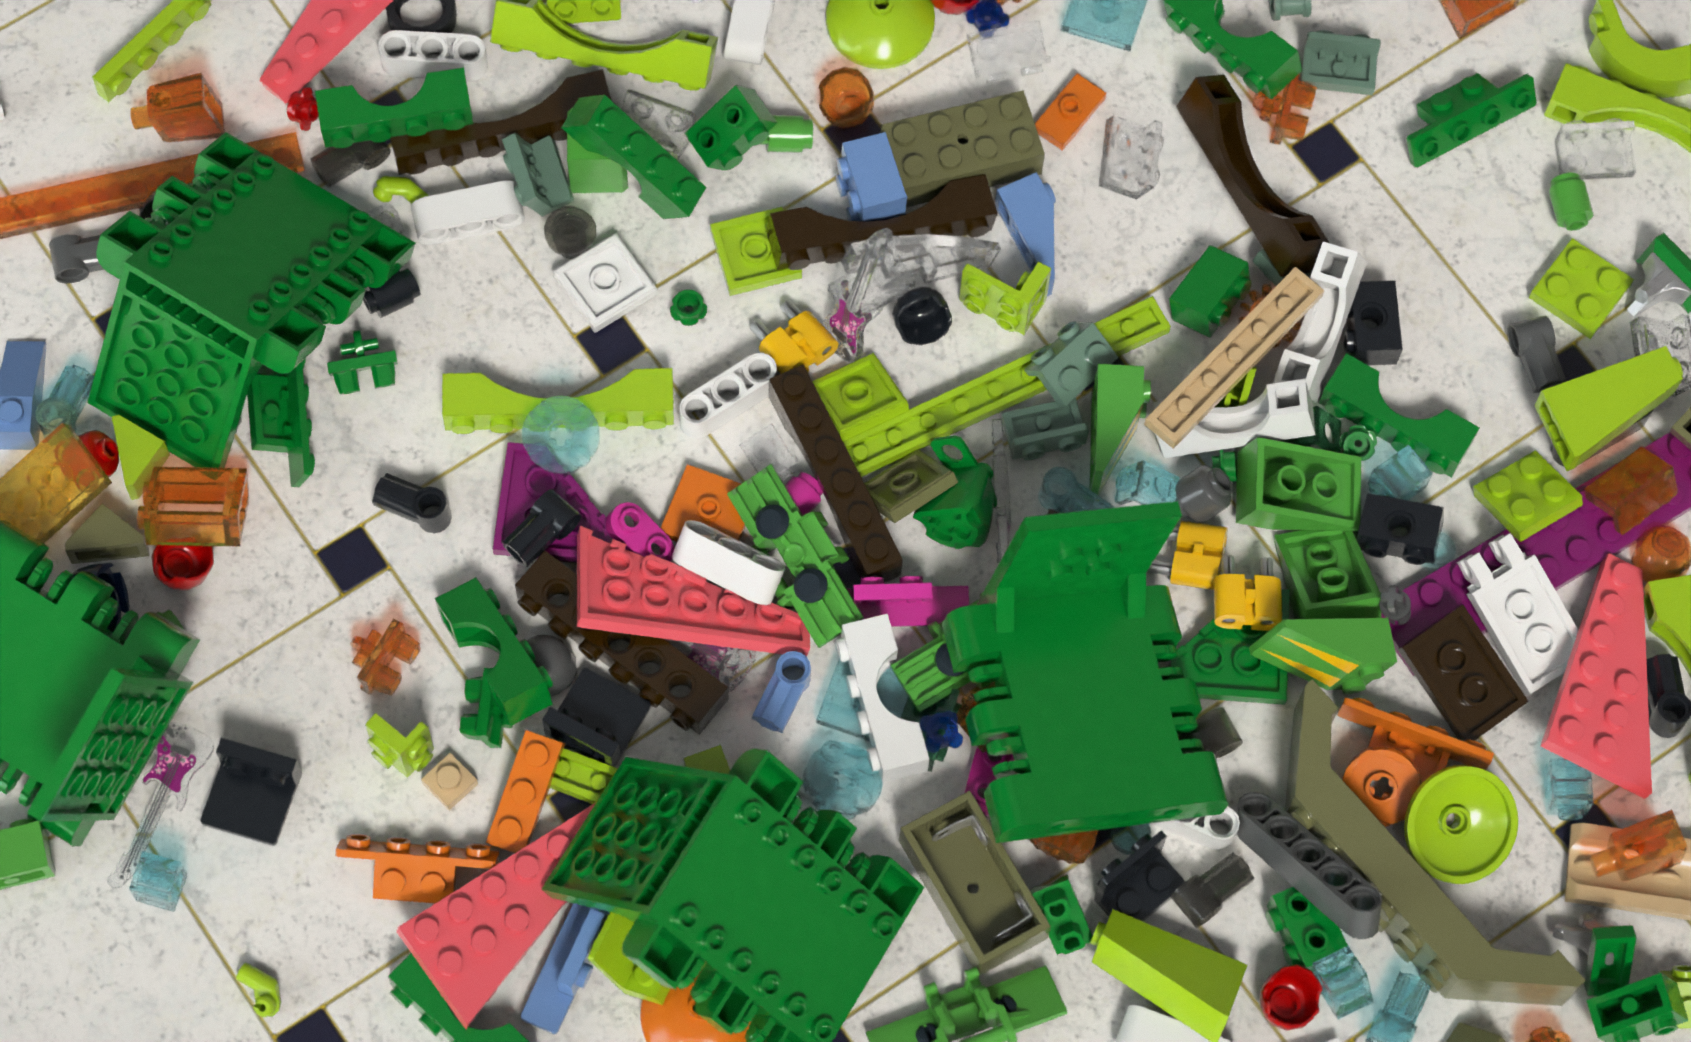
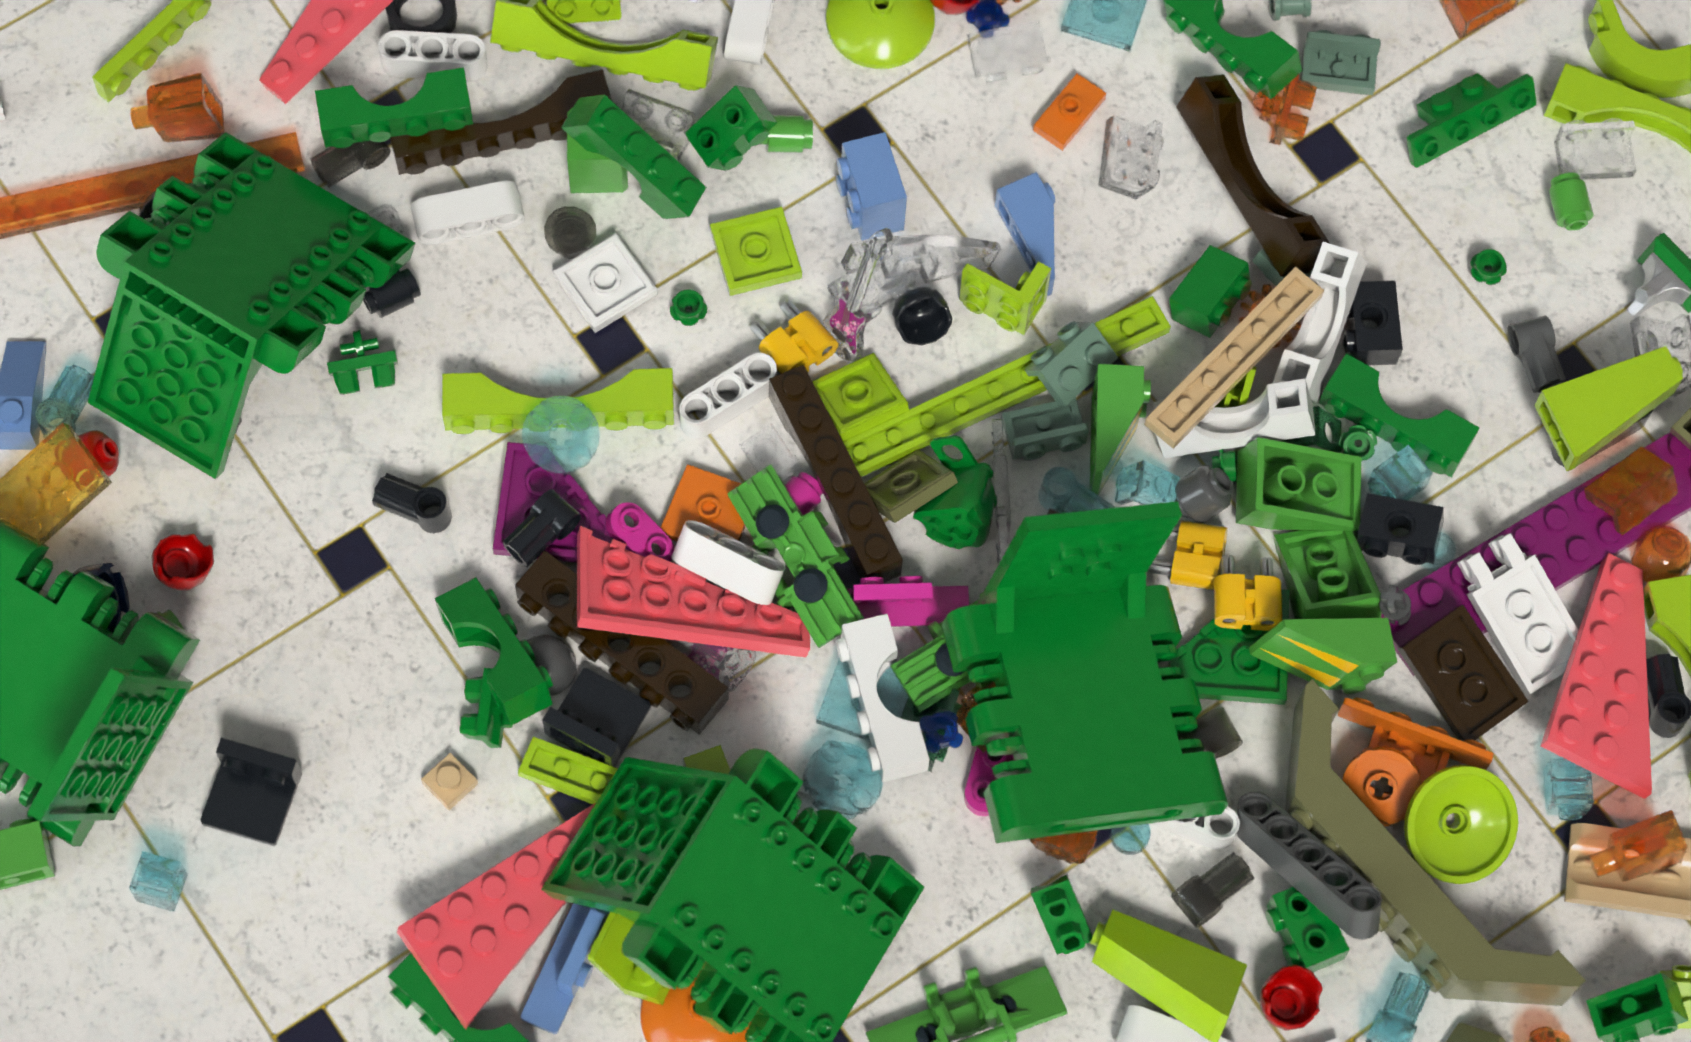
(74, 257): dark grey piece -> none
(105, 538): olive slope -> none
(138, 454): lime slope -> none
(177, 759): clear piece -> none
(194, 486): clear orange window -> none
(265, 989): lime arm -> none
(281, 421): green bracket -> none
(303, 108): red plate -> none
(392, 644): clear orange hips -> none
(396, 750): lime bracket -> none
(401, 186): lime arm -> none
(413, 870): orange bracket -> none
(525, 792): orange plate -> none
(538, 174): sand green bracket -> none
(781, 693): medium blue piece -> none
(809, 237): dark brown arch -> none
(846, 97): clear orange hair -> none
(958, 849): olive piece -> none
(999, 144): olive piece -> none
(1139, 882): black bracket -> none
(1343, 982): clear light blue brick -> none
(1494, 260): none -> green plate
(1527, 496): lime plate -> none
(1581, 288): lime plate -> none
(1608, 951): green piece -> none

